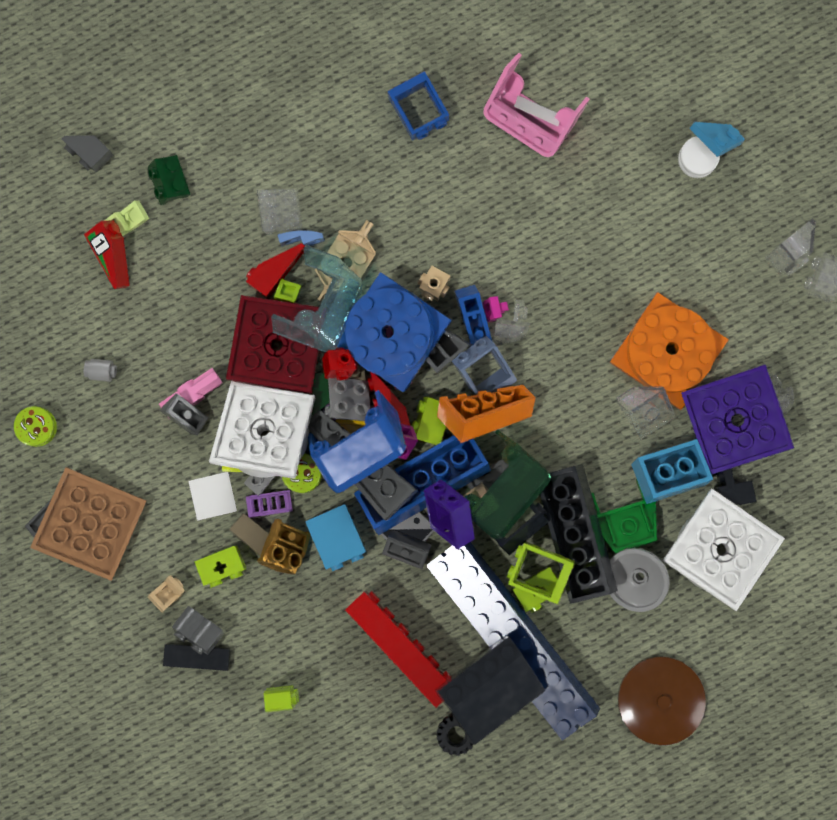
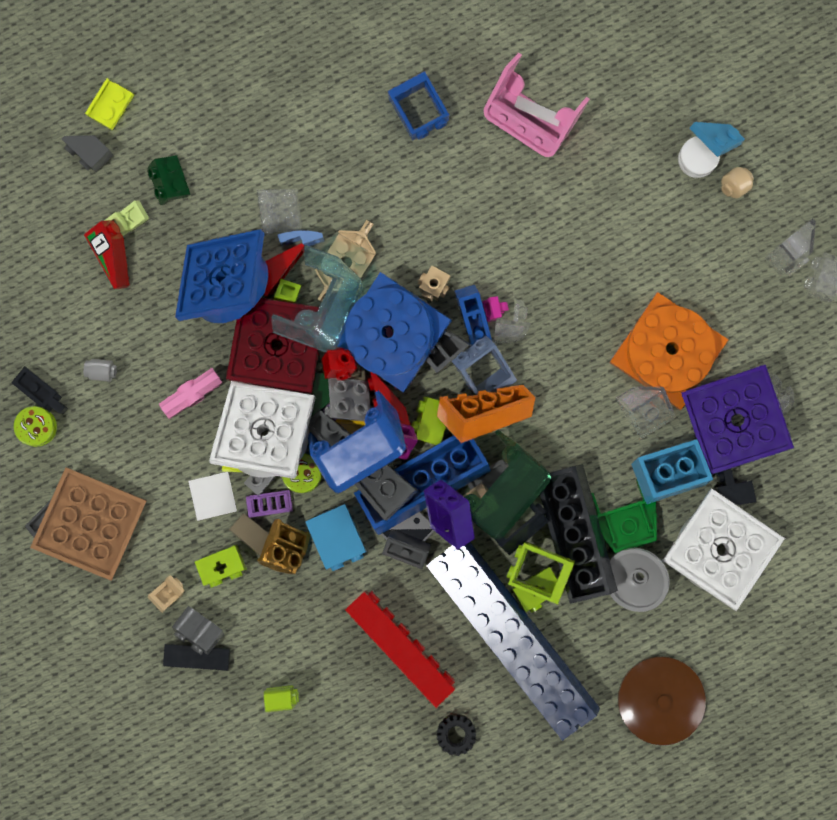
(39, 391): none -> black hinge
(109, 104): none -> neon yellow plate
(184, 414): dark grey slope -> none
(222, 278): none -> blue piece
(490, 689): black slope -> none
(737, 182): none -> tan head

